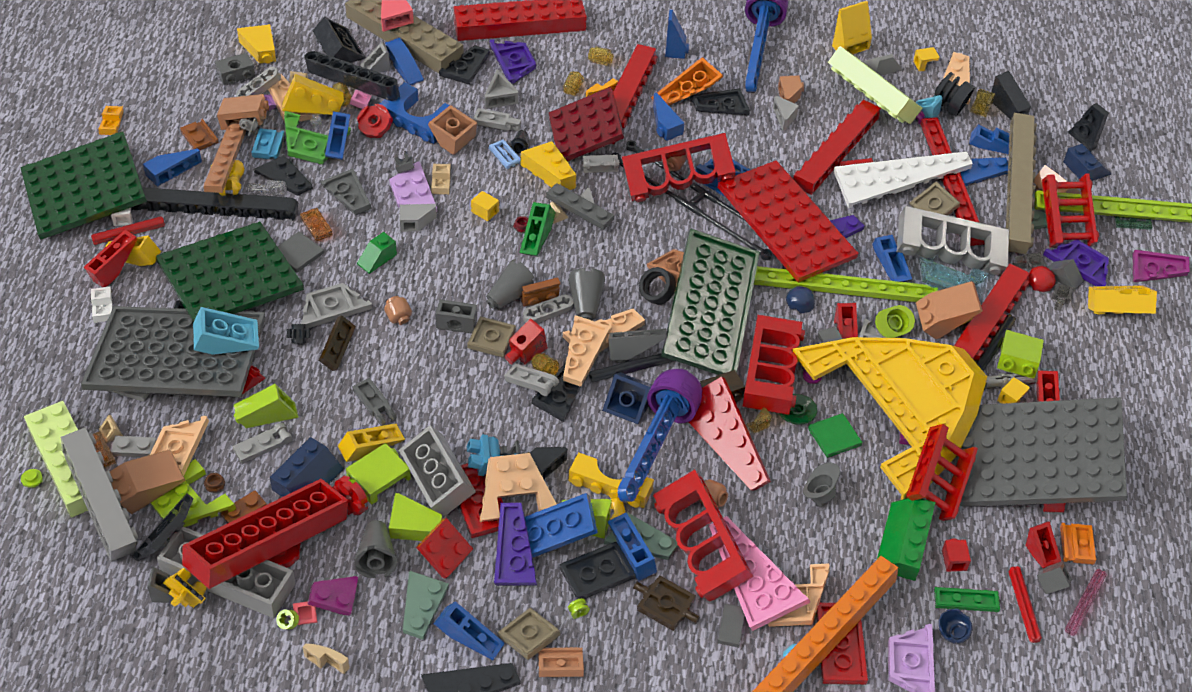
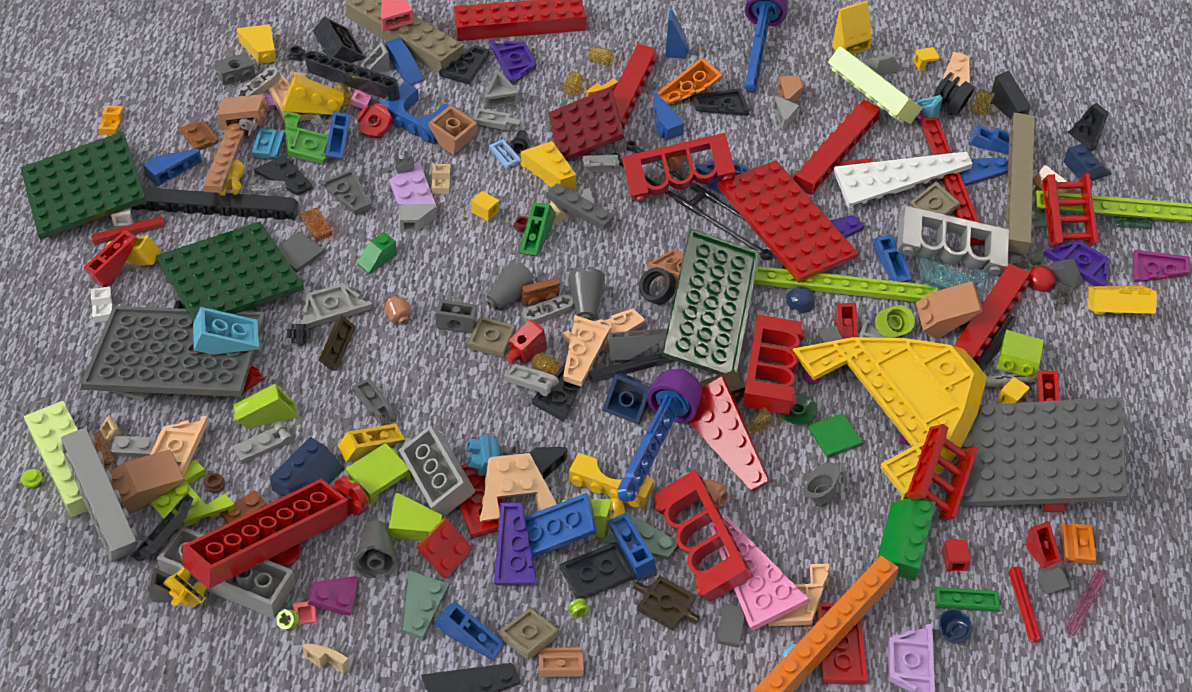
(296, 53): none -> black plate

